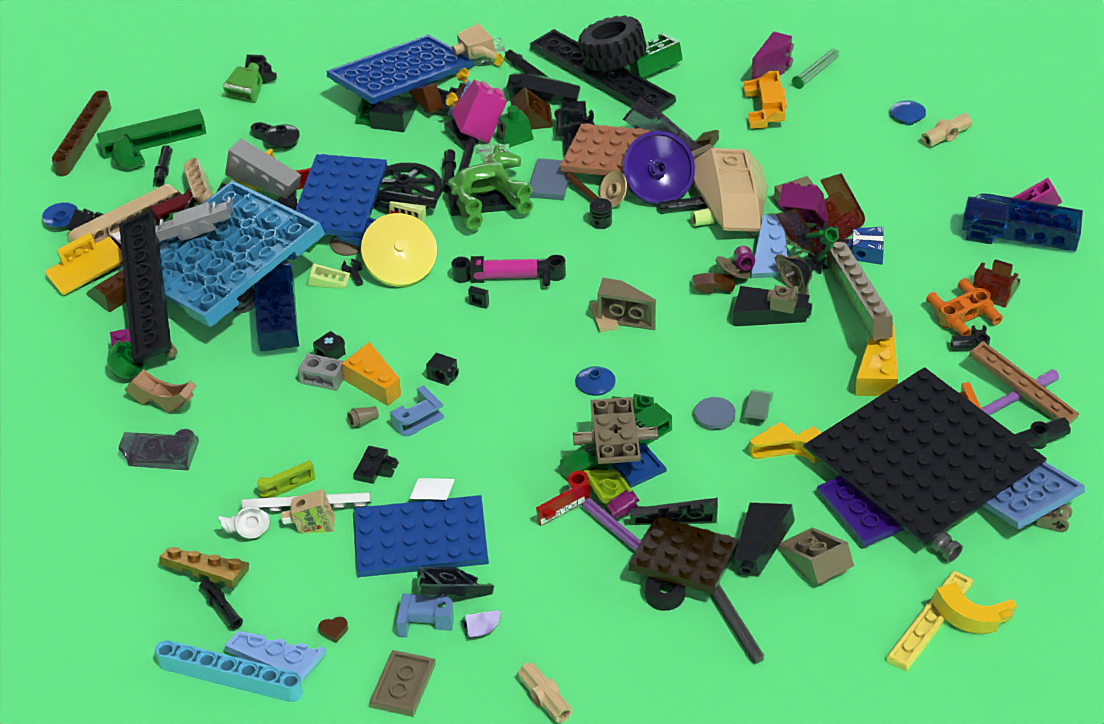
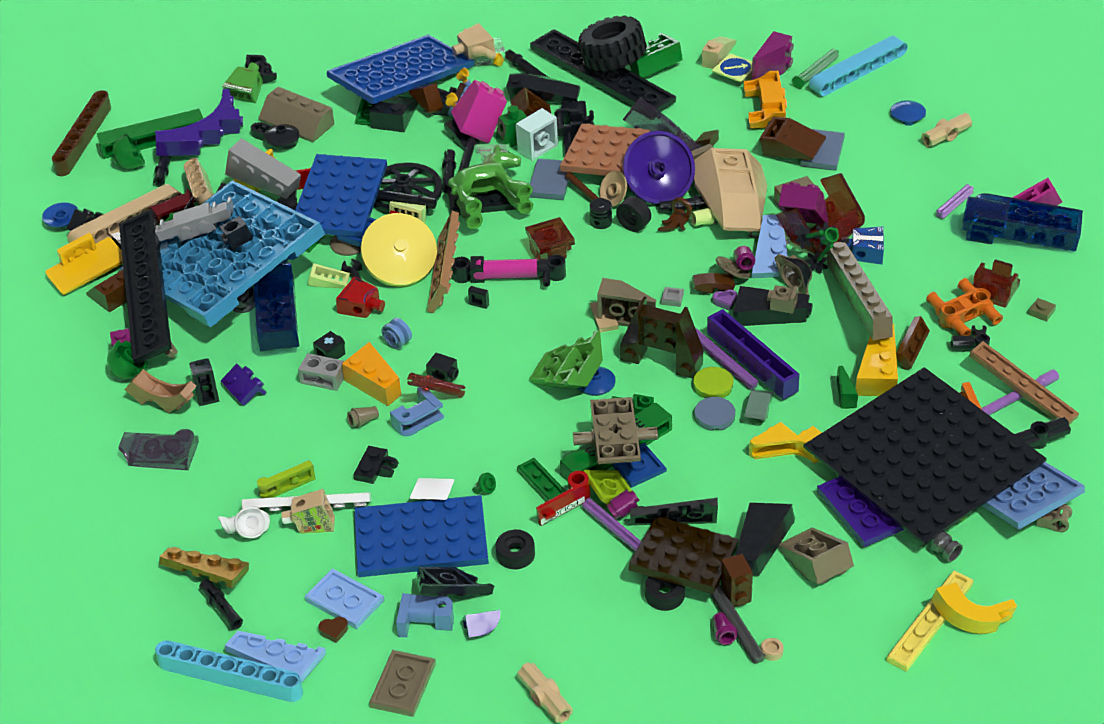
(189, 139): none -> dark purple arch
(203, 376): none -> black torso
(235, 233): none -> black brick
(242, 383): none -> dark purple bracket
(293, 109): none -> dark tan slope
(344, 598): none -> light blue tile
(359, 299): none -> red torso
(396, 333): none -> medium blue wheel
(429, 383): none -> clear red pin
(444, 262): none -> medium nougat plate
(485, 484): none -> green plate
(517, 559): none -> black tyre
(537, 134): none -> light aqua brick
(540, 479): none -> green tile
(549, 238): none -> clear red panel
(570, 365): none -> bright green wedge
(633, 214): none -> black tyre
(665, 332): none -> dark brown wedge
(672, 296): none -> light grey tile
(678, 217): none -> reddish brown piece
(713, 382): none -> lime tile
(716, 51): none -> slope
(724, 629): none -> magenta cone
(725, 299): none -> medium lavender tile
(726, 361): none -> medium lavender axle
(734, 68): none -> piece
(737, 580): none -> reddish brown brick
(753, 354): none -> dark purple brick
(772, 649): none -> tan tile
(790, 139): none -> reddish brown slope
(829, 153): none -> sand blue tile
(847, 393): none -> green slope
(858, 65): none -> medium azure beam
(912, 342): none -> reddish brown plate
(954, 201): none -> medium lavender axle
(1042, 309): none -> olive plate

